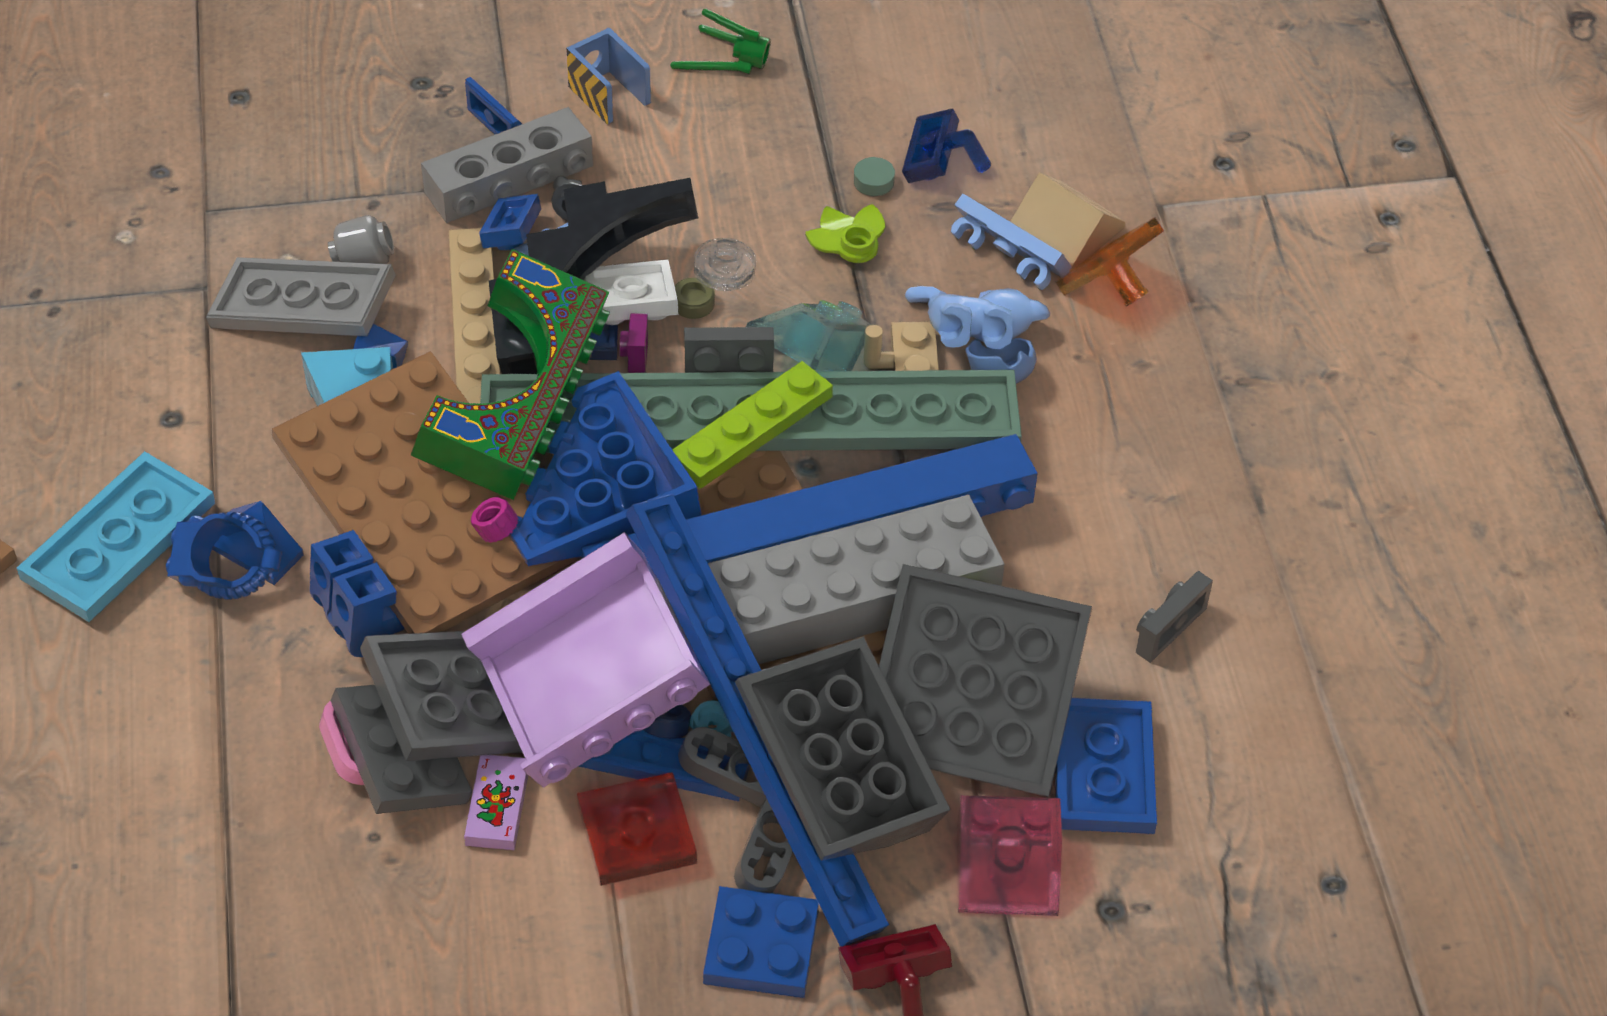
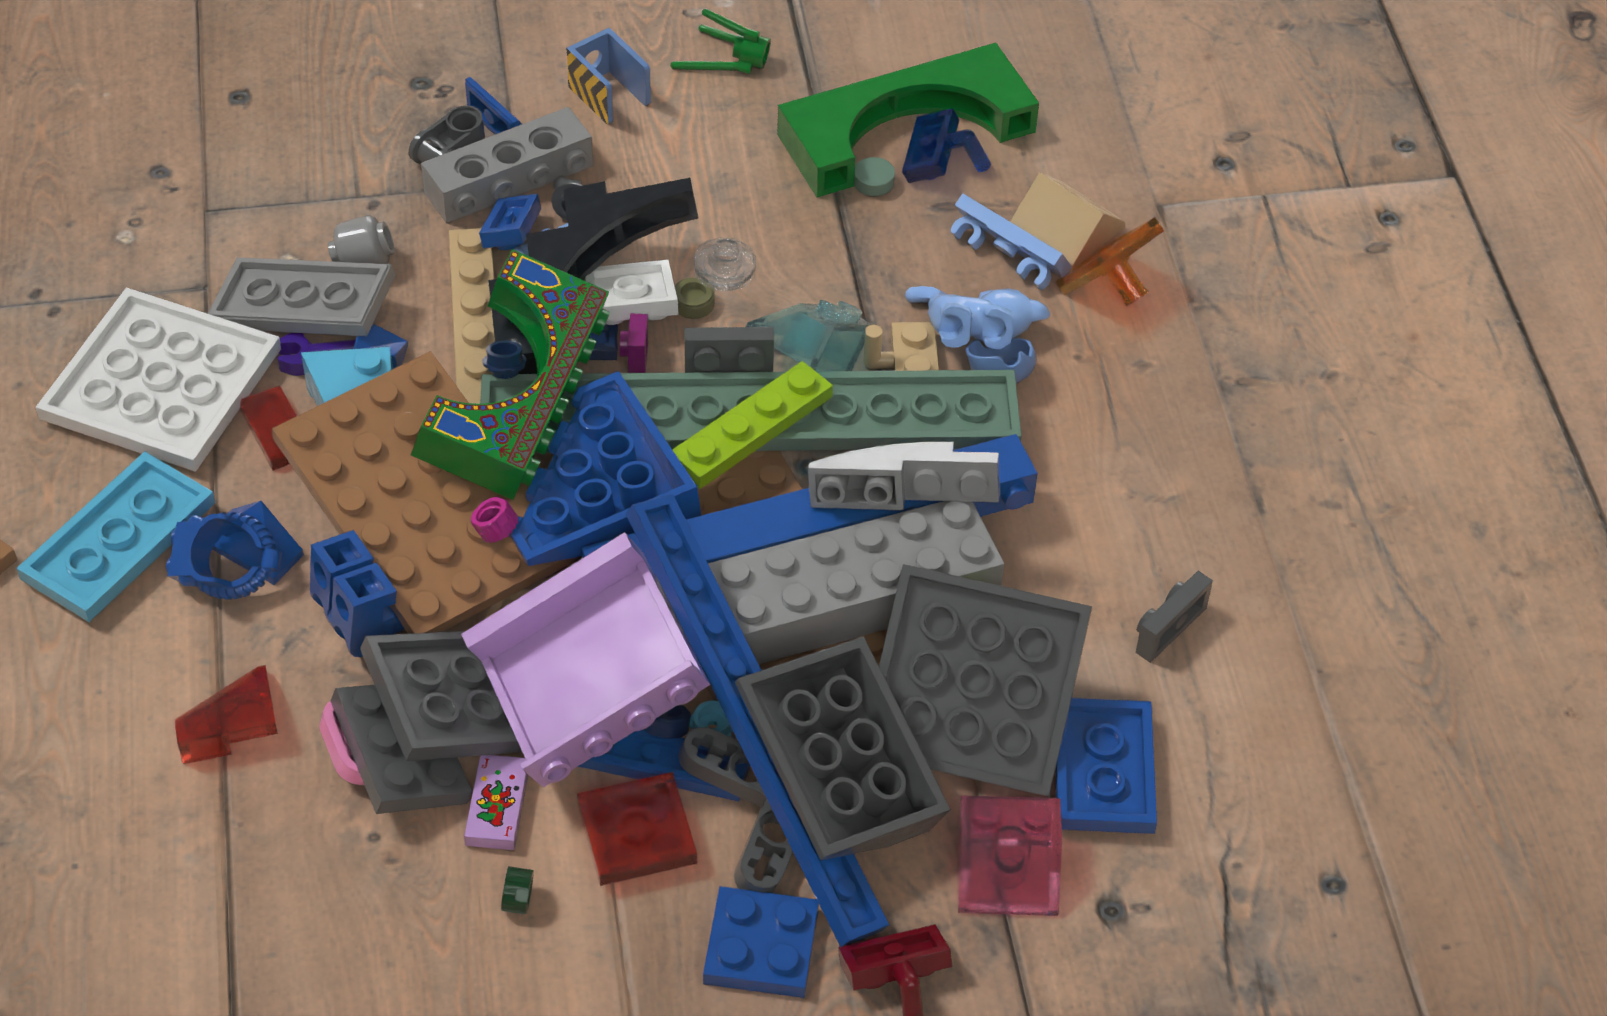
(159, 379): none -> white plate
(229, 716): none -> clear red slope
(262, 414): none -> clear red tile
(296, 343): none -> dark purple bar
(455, 130): none -> dark grey piece
(504, 359): none -> dark blue plate
(517, 890): none -> dark green axle
(848, 236): lime plate -> none
(900, 472): none -> light grey slope
(975, 83): none -> green arch

